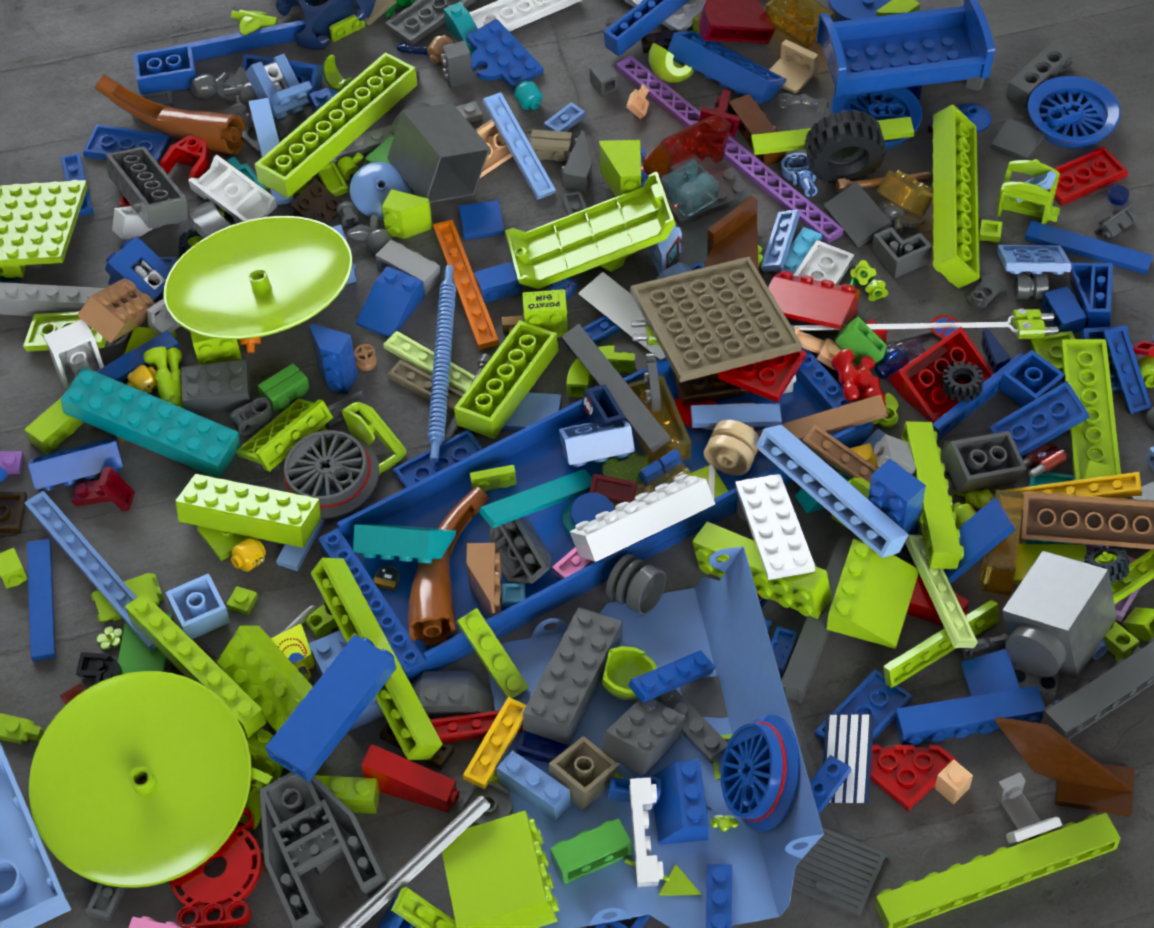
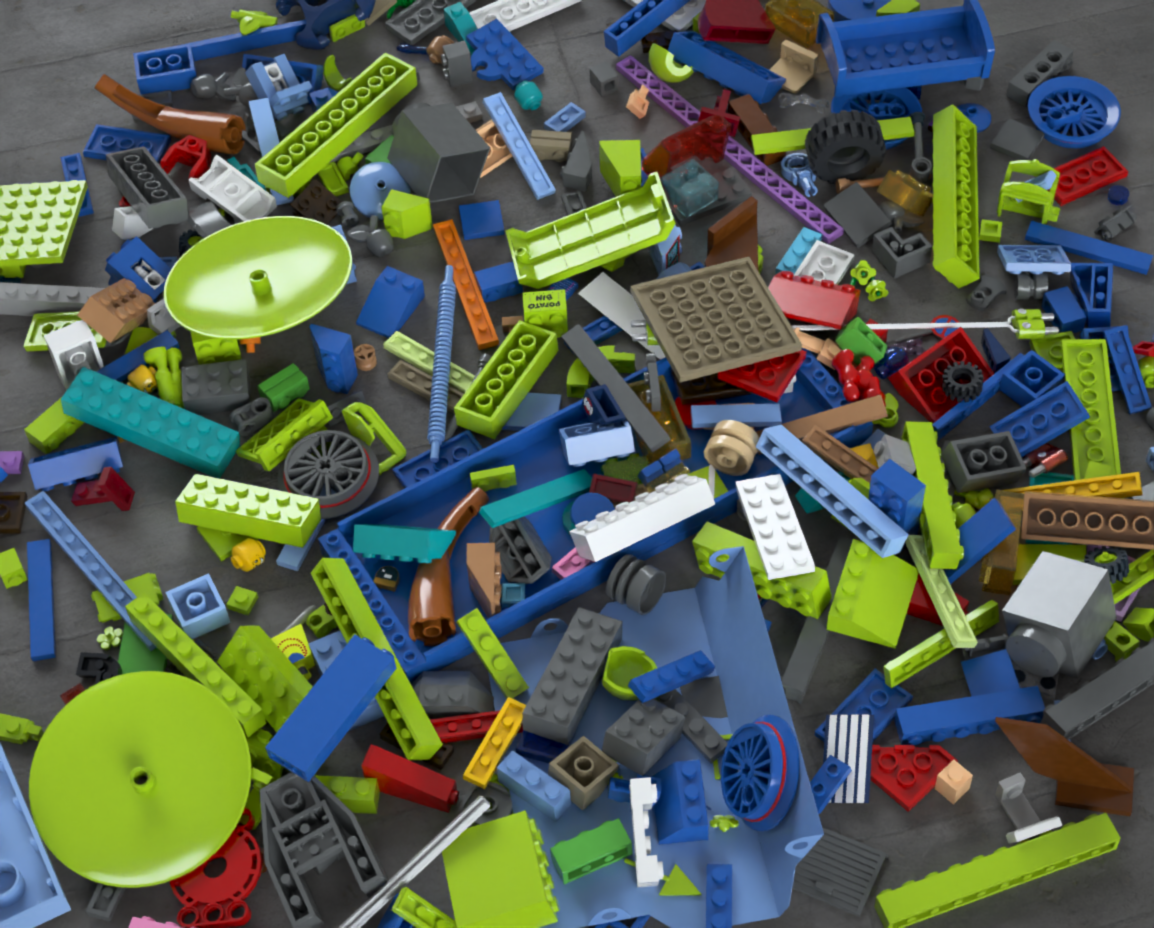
(409, 262): light grey brick -> none
(780, 241): medium blue plate -> none
(783, 644): blue plate -> none
(920, 166): none -> dark grey piece

